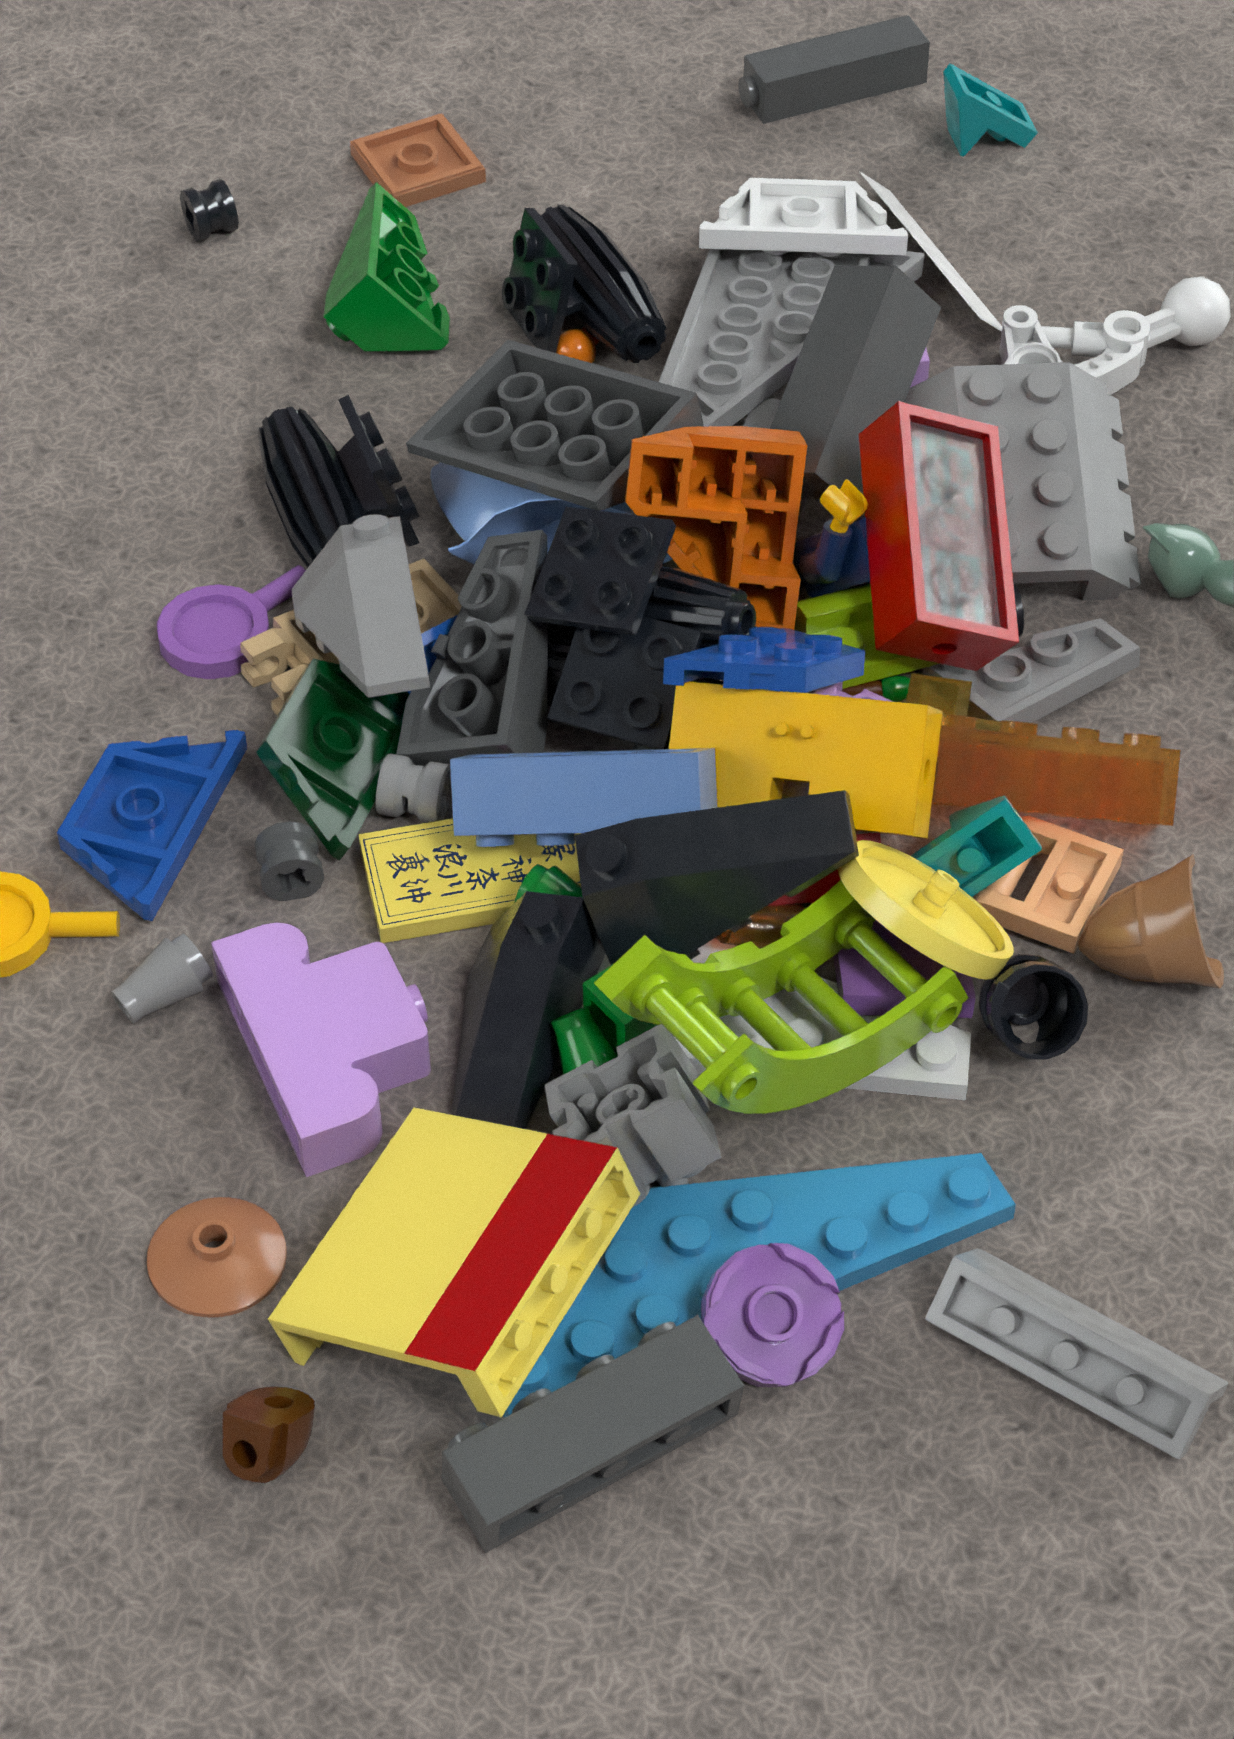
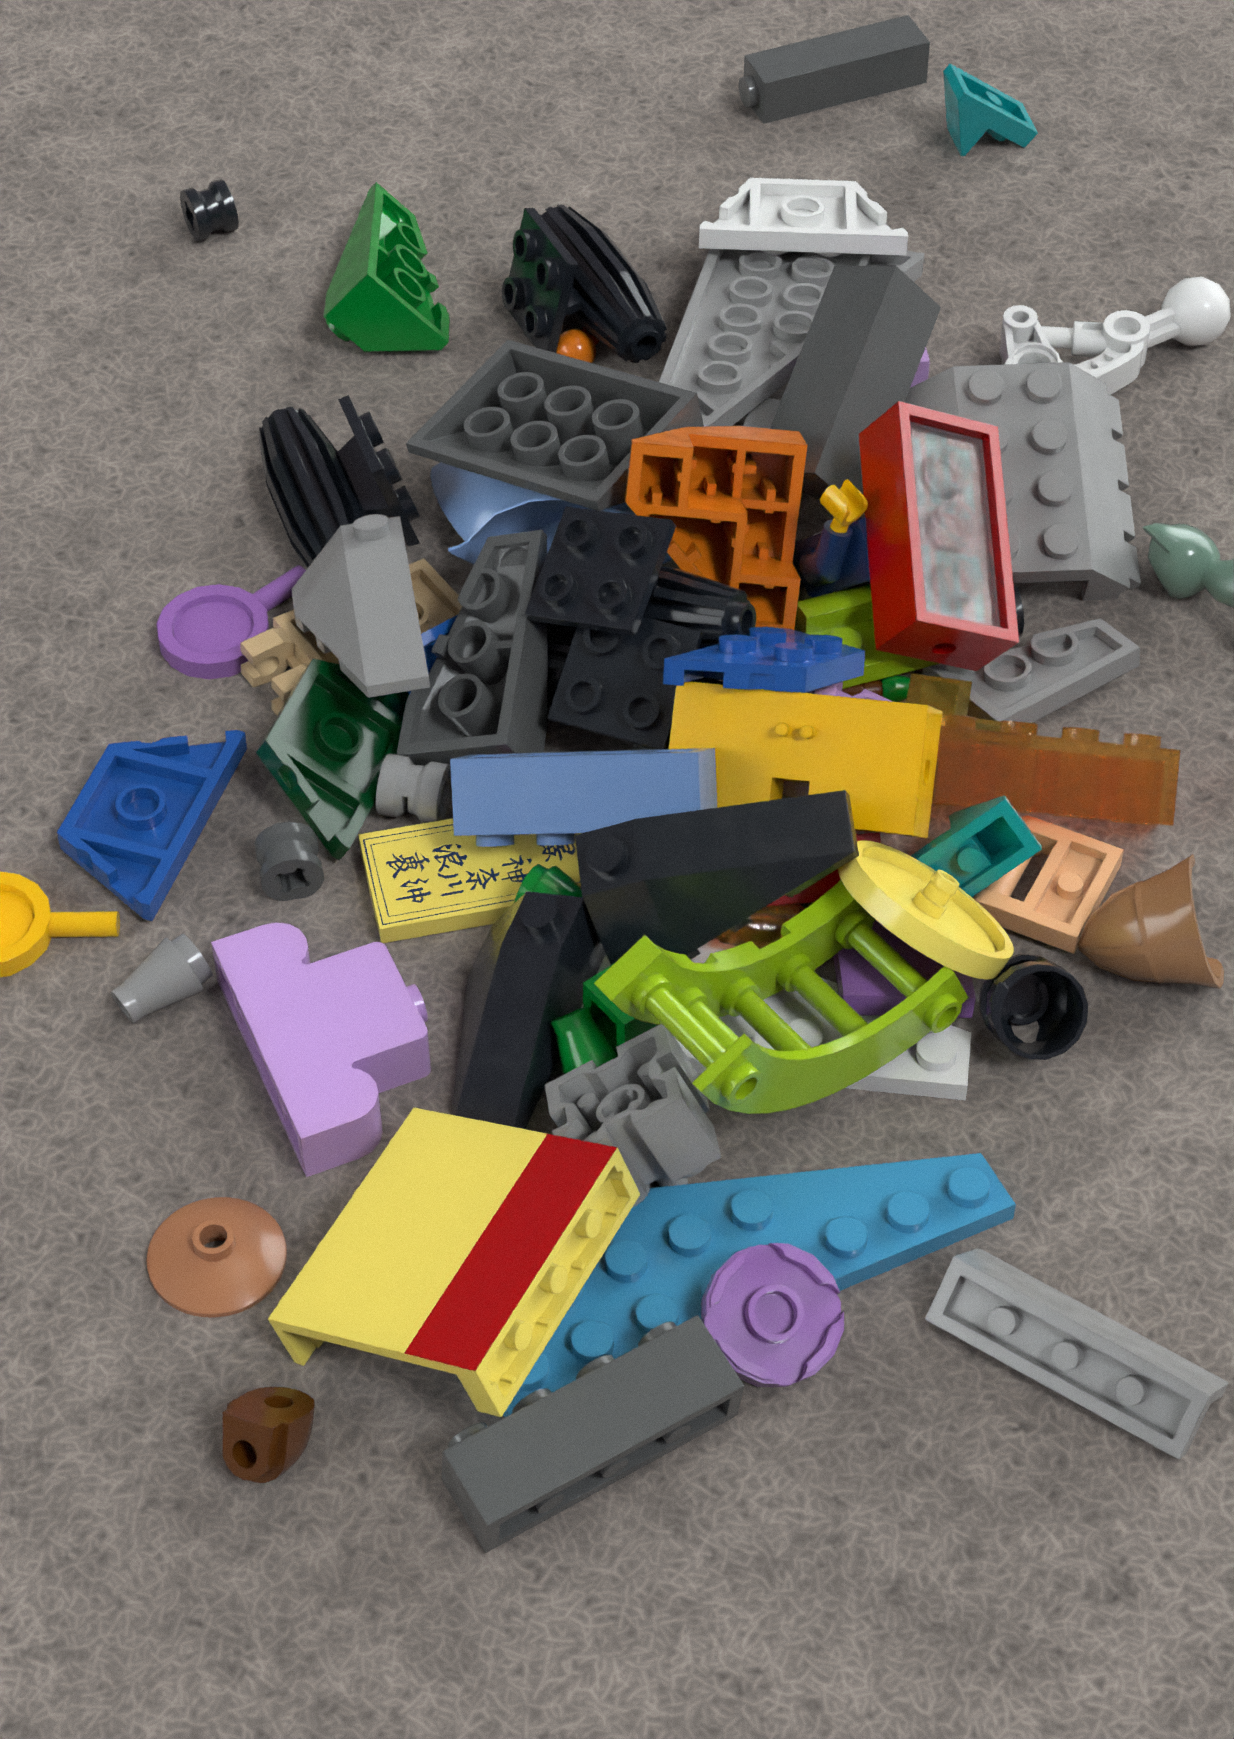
(418, 160): nougat tile -> none
(934, 254): white sticker -> none

